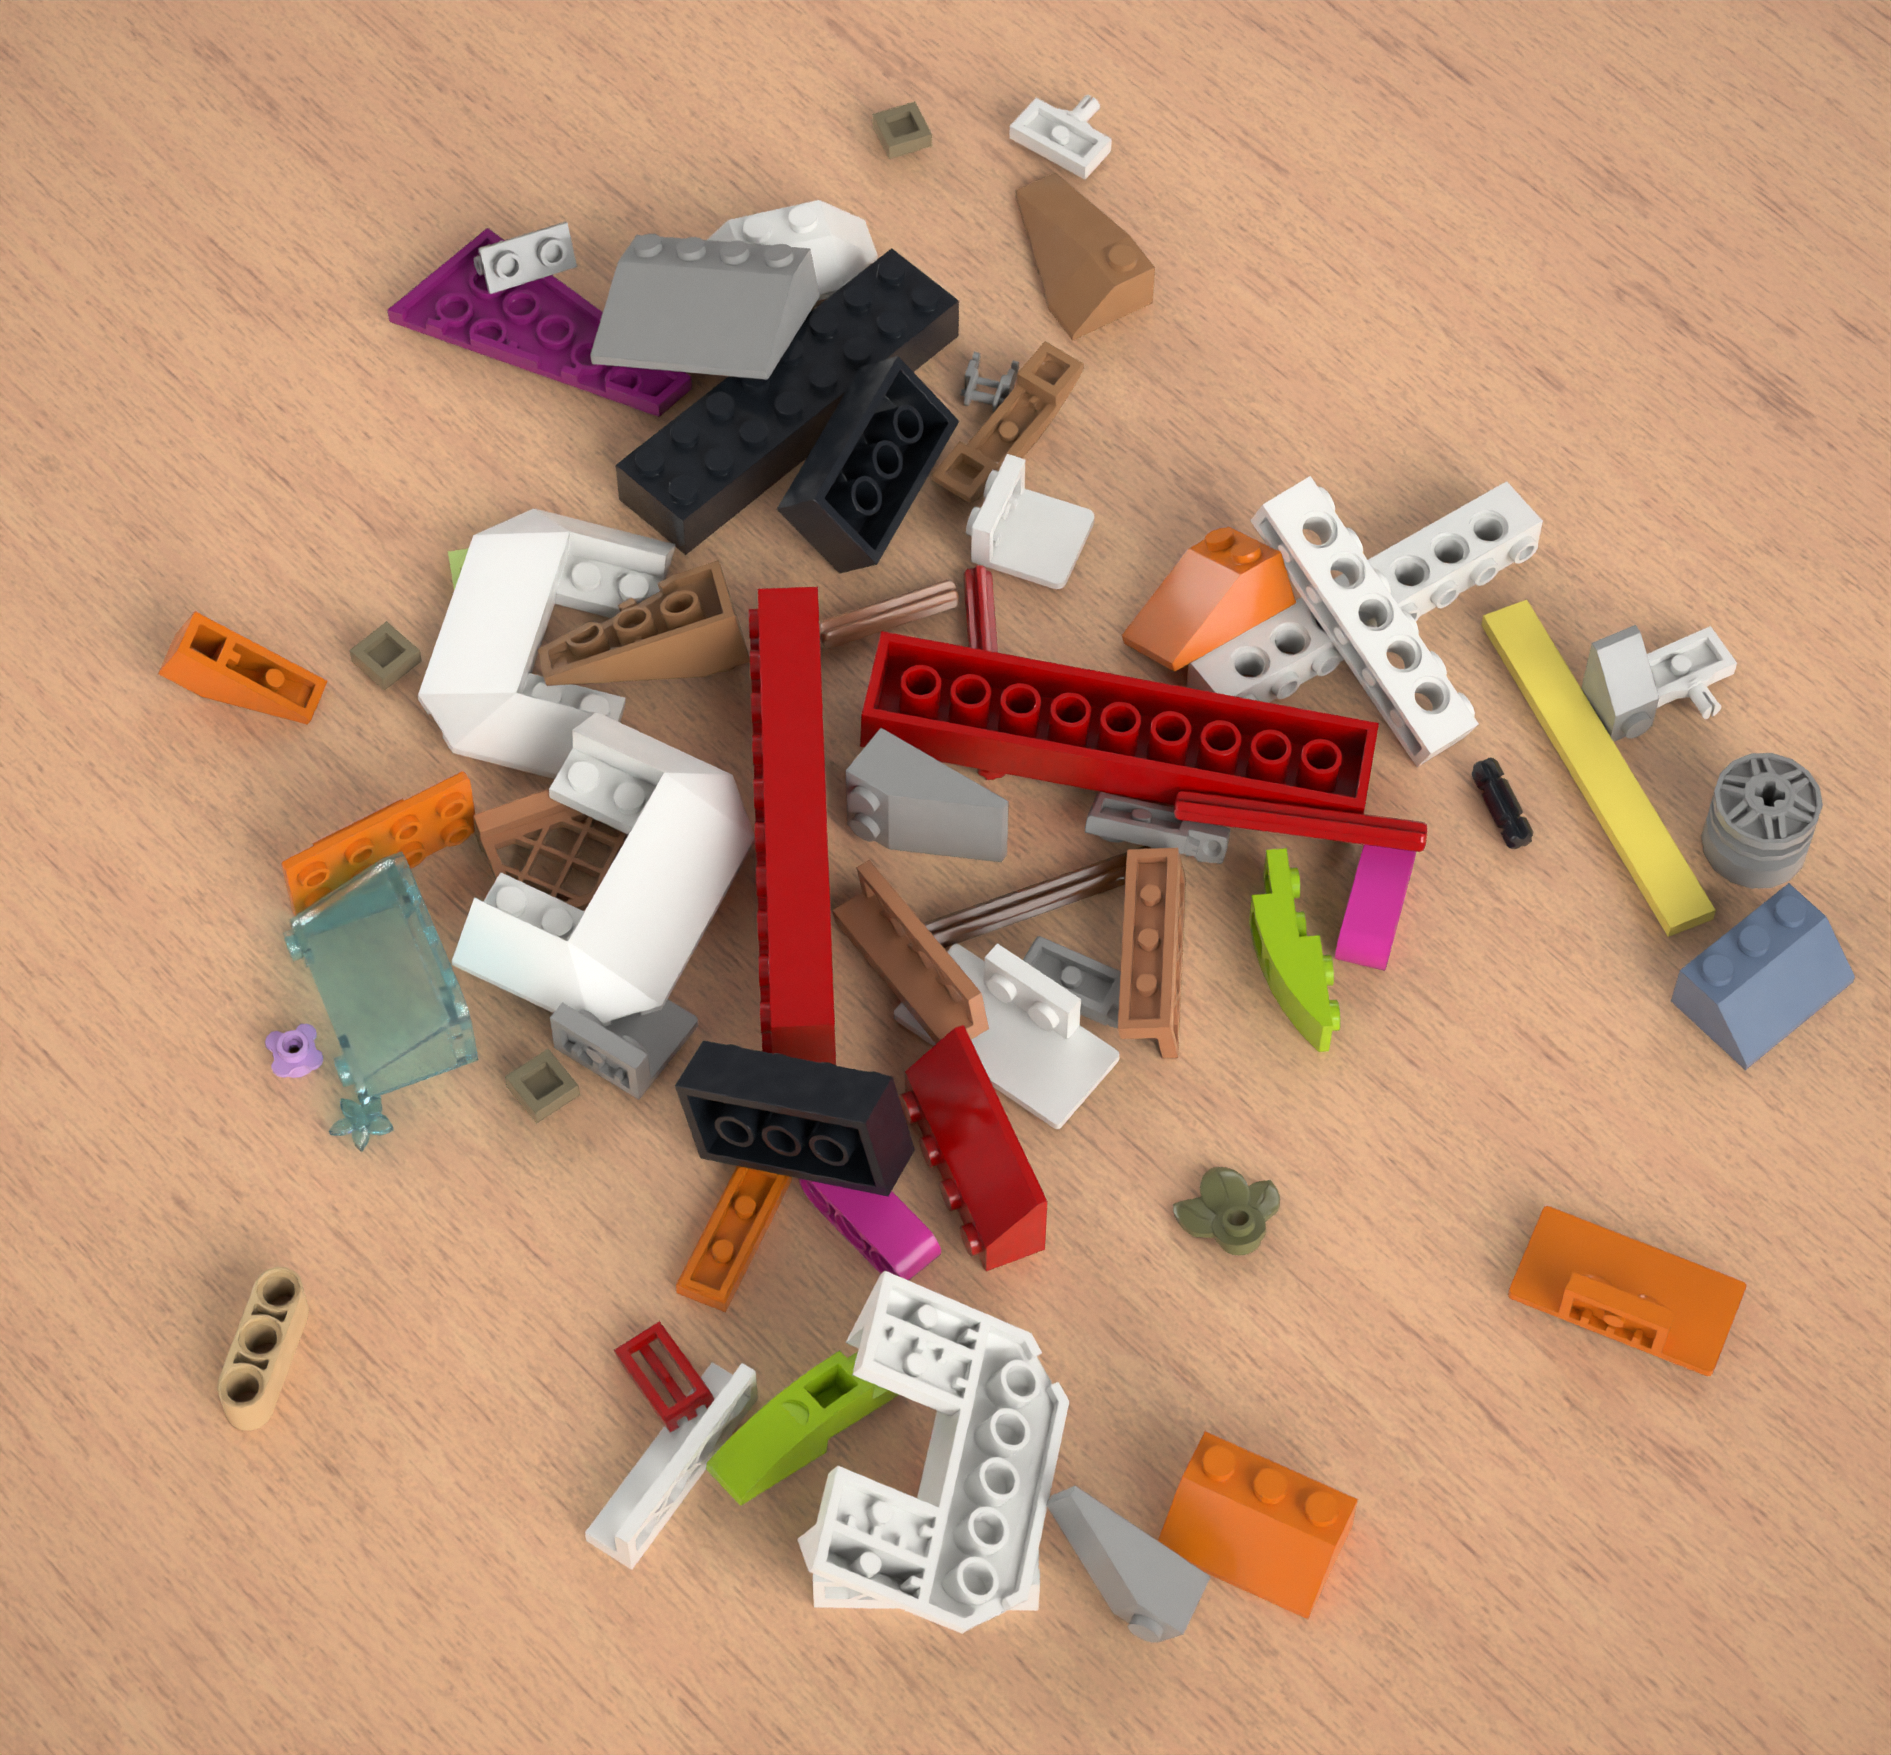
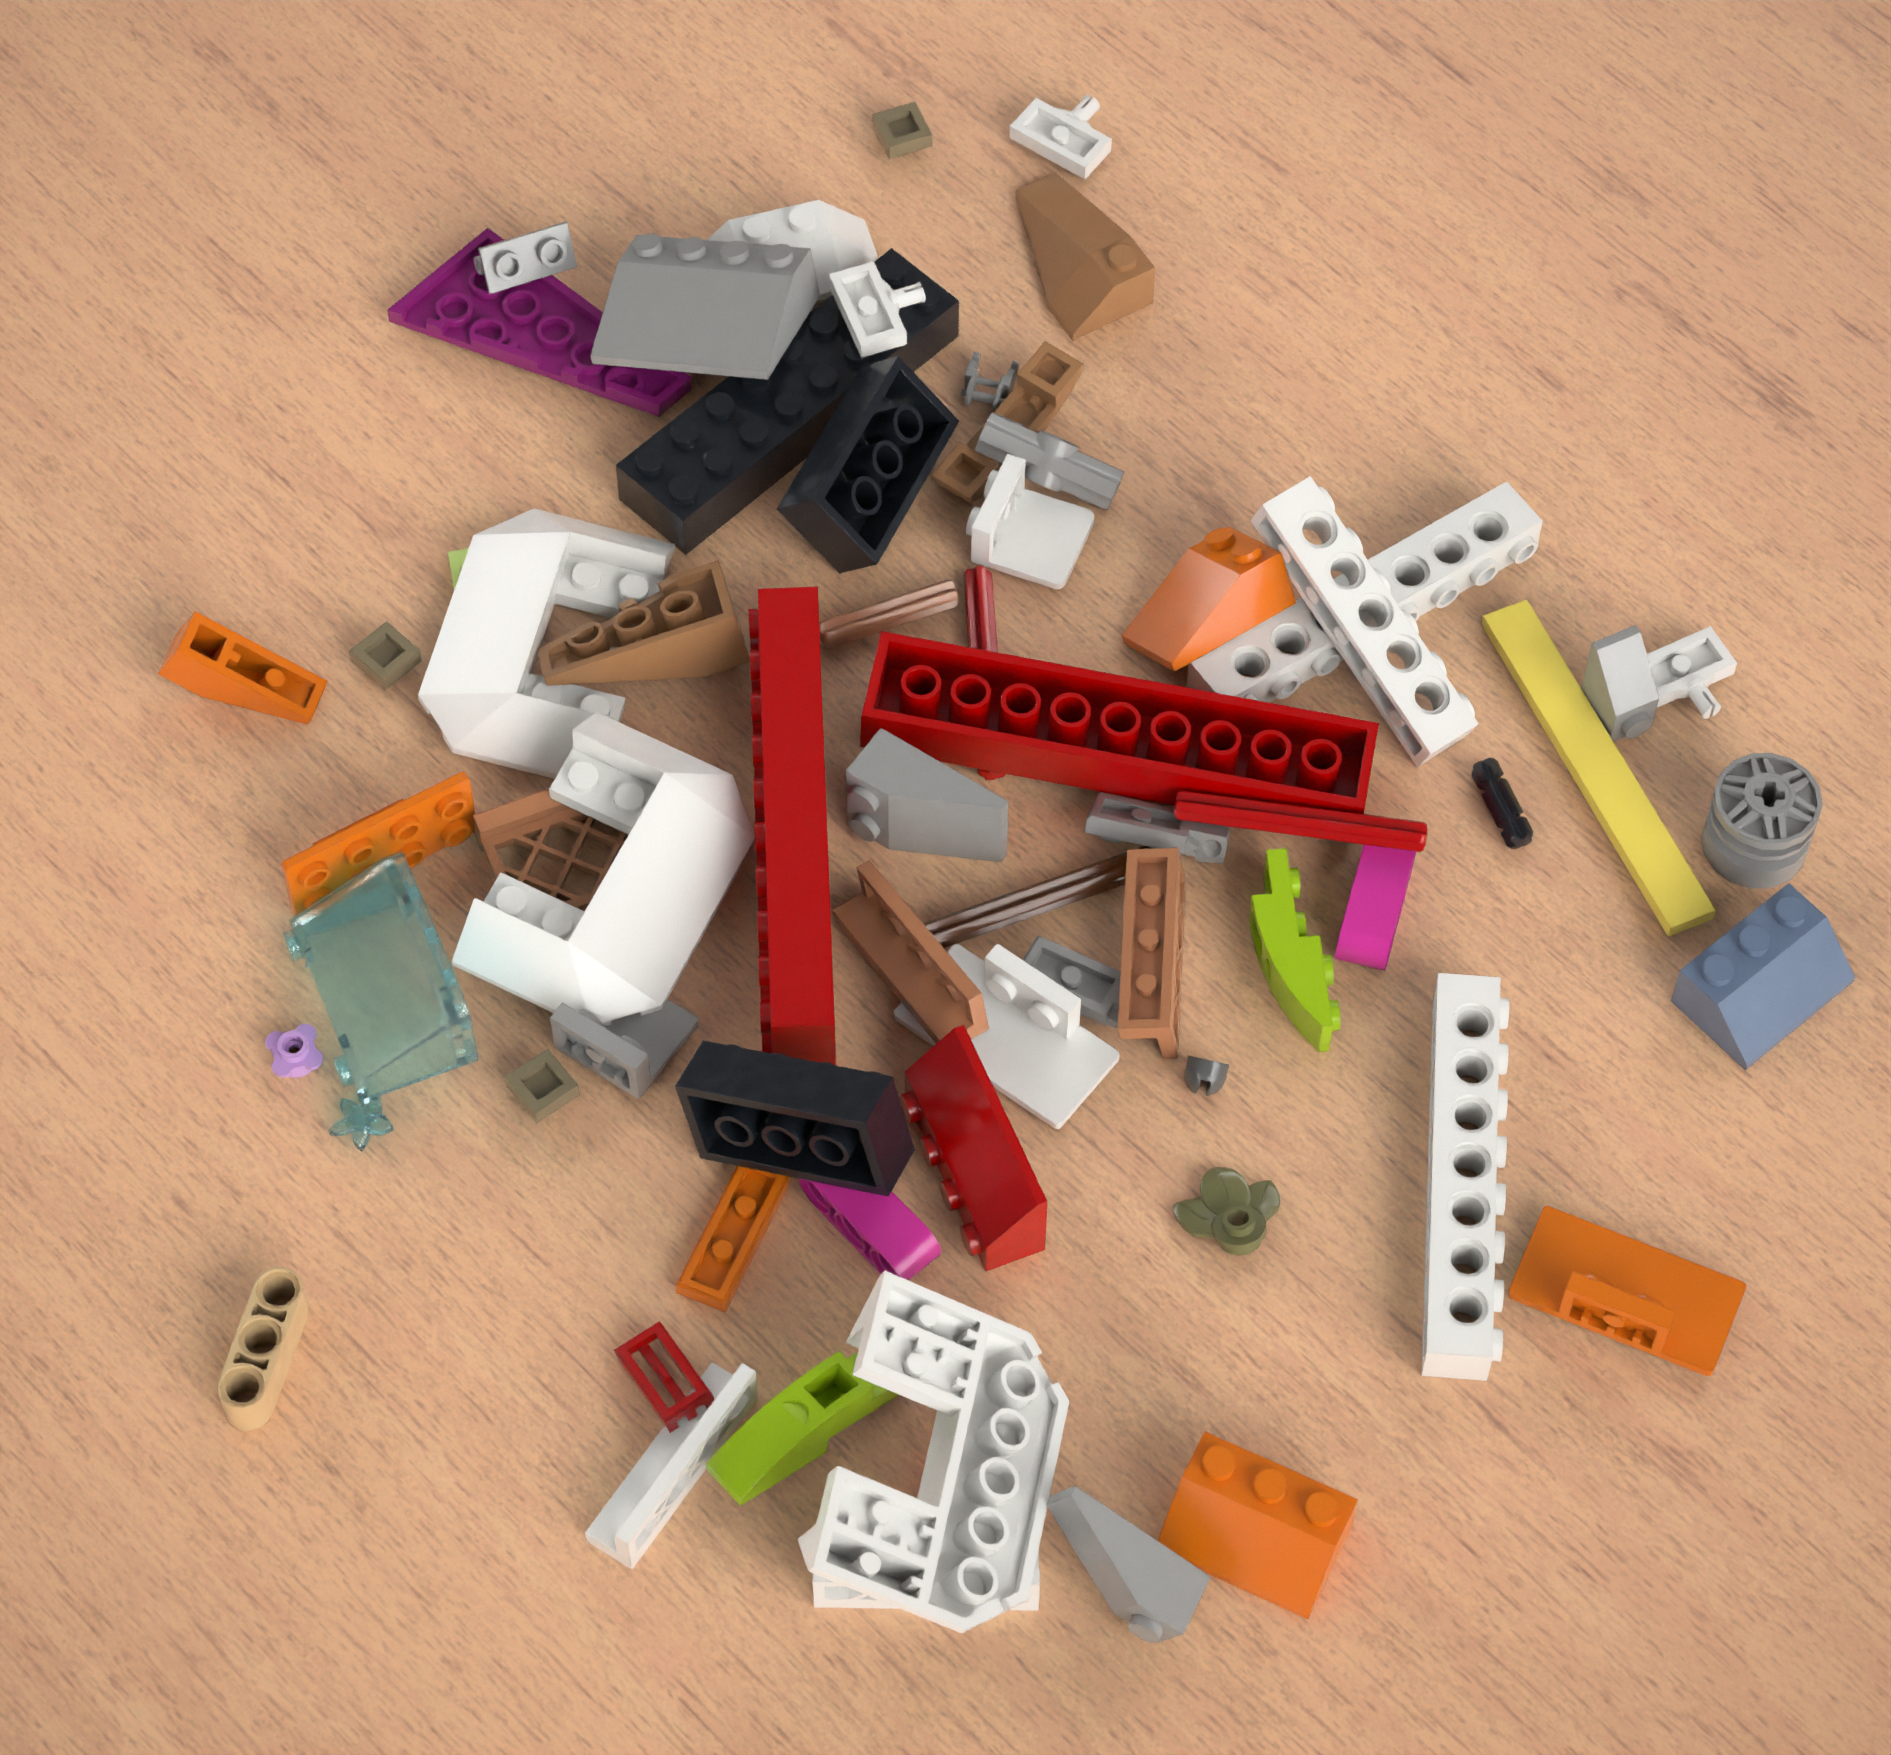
(872, 307): none -> white plate
(1050, 460): none -> light grey piece
(1207, 1070): none -> dark grey hinge
(1448, 1345): none -> white brick

